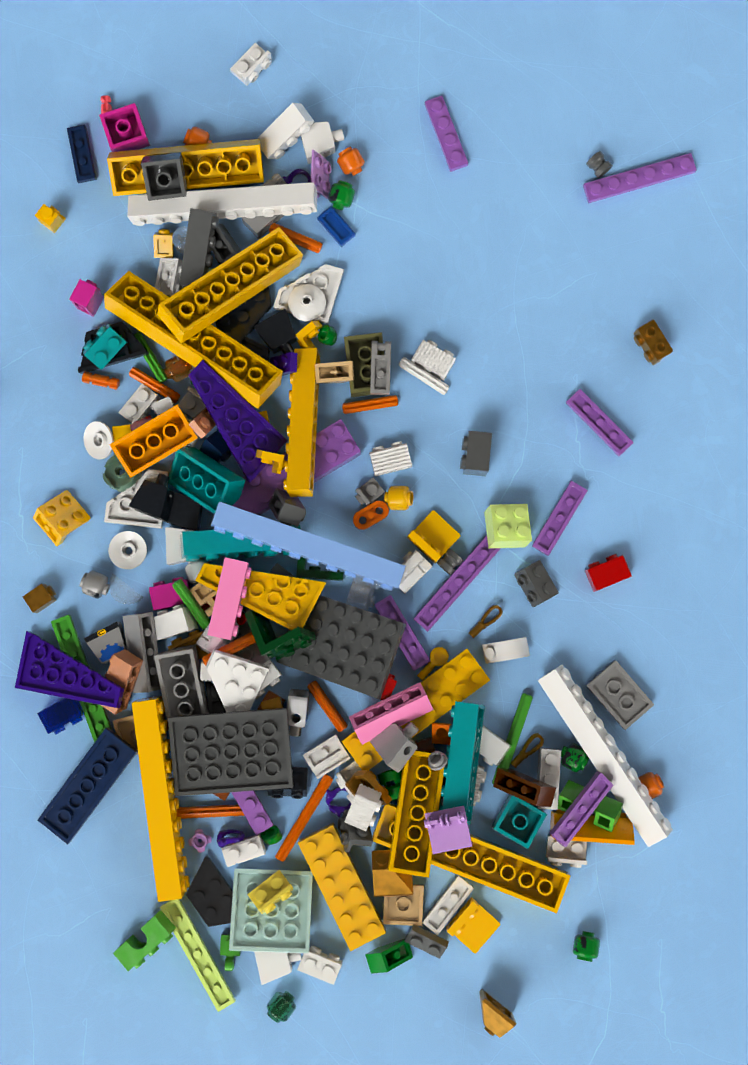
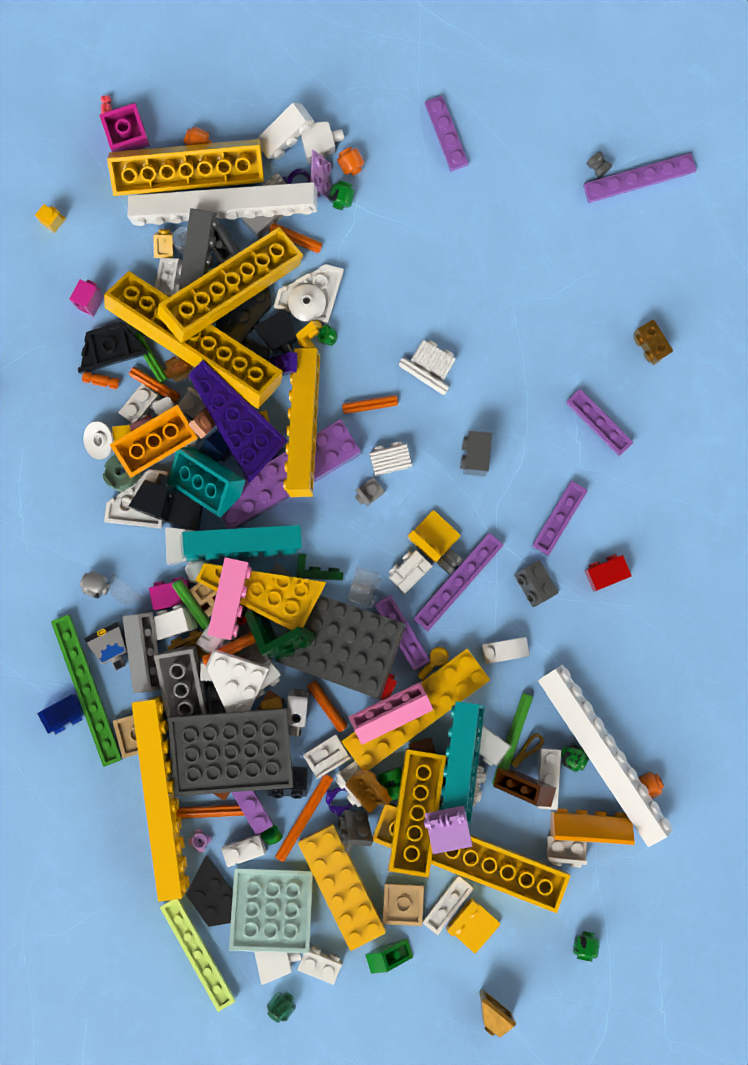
(40, 598): pearl gold brick -> none
(56, 673): dark purple wing -> none
(60, 517): yellow bracket -> none
(81, 154): dark blue tile -> none
(87, 785): dark blue plate -> none
(104, 346): teal bracket -> none
(118, 547): white dish -> none
(124, 672): nougat brick -> none
(133, 951): bright green arch -> none
(164, 176): dark grey brick -> none
(221, 841): dark purple piece -> none
(224, 950): bright green plate -> none
(251, 64): white bracket -> none
(271, 892): light yellow bracket -> none
(272, 458): yellow bracket -> none
(286, 508): dark grey brick -> none
(307, 545): light blue brick -> none
(334, 372): tan slope -> none
(336, 226): blue tile -> none
(359, 350): olive brick -> none
(363, 807): white brick -> none
(370, 514): orange plate -> none
(380, 368): light grey plate -> none
(386, 882): pearl gold slope -> none
(396, 745): light grey torso -> none
(399, 497): yellow head -> none
(426, 941): dark grey plate -> none
(437, 760): light grey plate -> none
(440, 733): orange bracket -> none
(481, 625): pearl gold piece -> none
(508, 526): yellowish green brick -> none
(519, 821): teal brick -> none
(581, 809): medium lavender plate -> none
(606, 813): bright green arch -> none
(620, 695): light grey plate -> none

